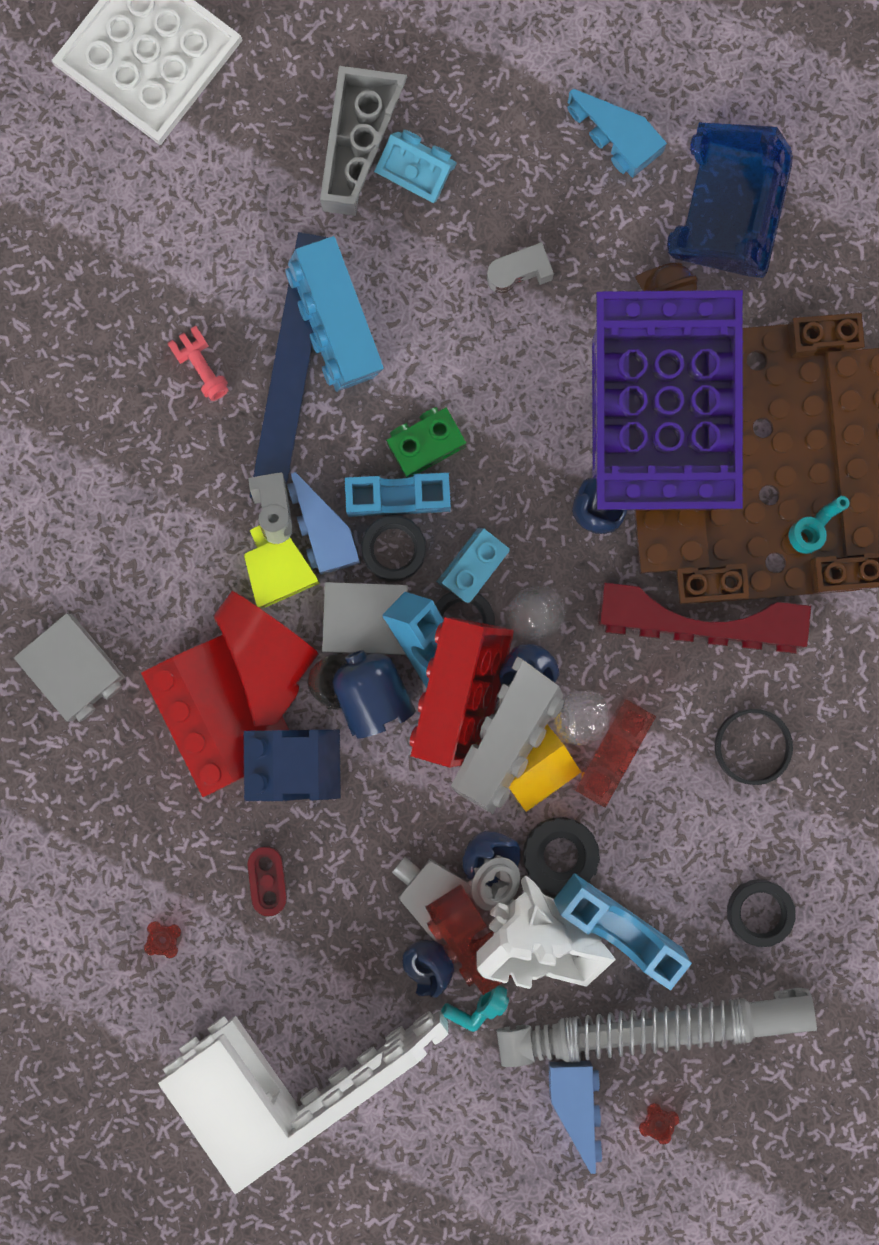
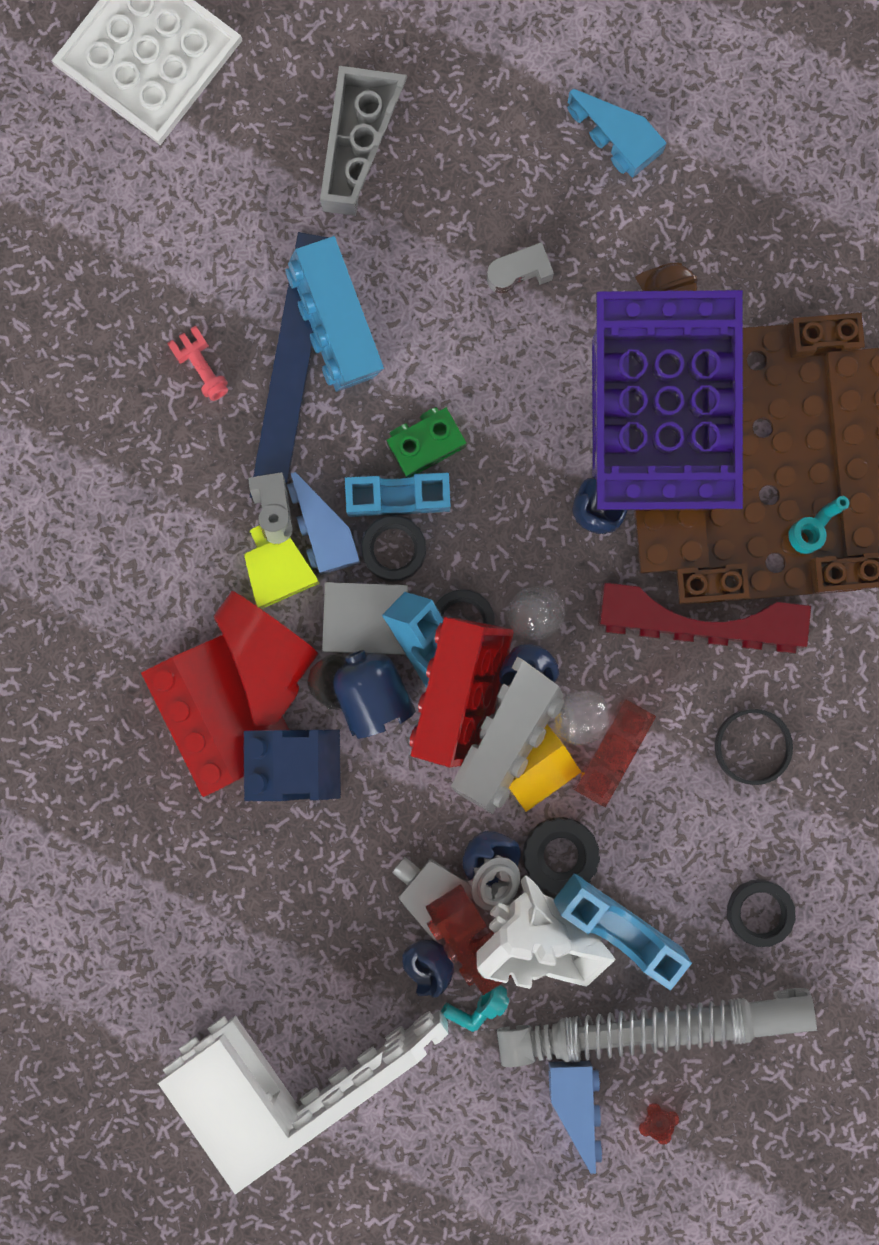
(70, 668): light grey brick -> none
(153, 943): clear red plate -> none
(267, 880): dark red plate -> none
(415, 165): medium azure bracket -> none
(473, 565): medium azure bracket -> none
(734, 198): clear blue windscreen -> none

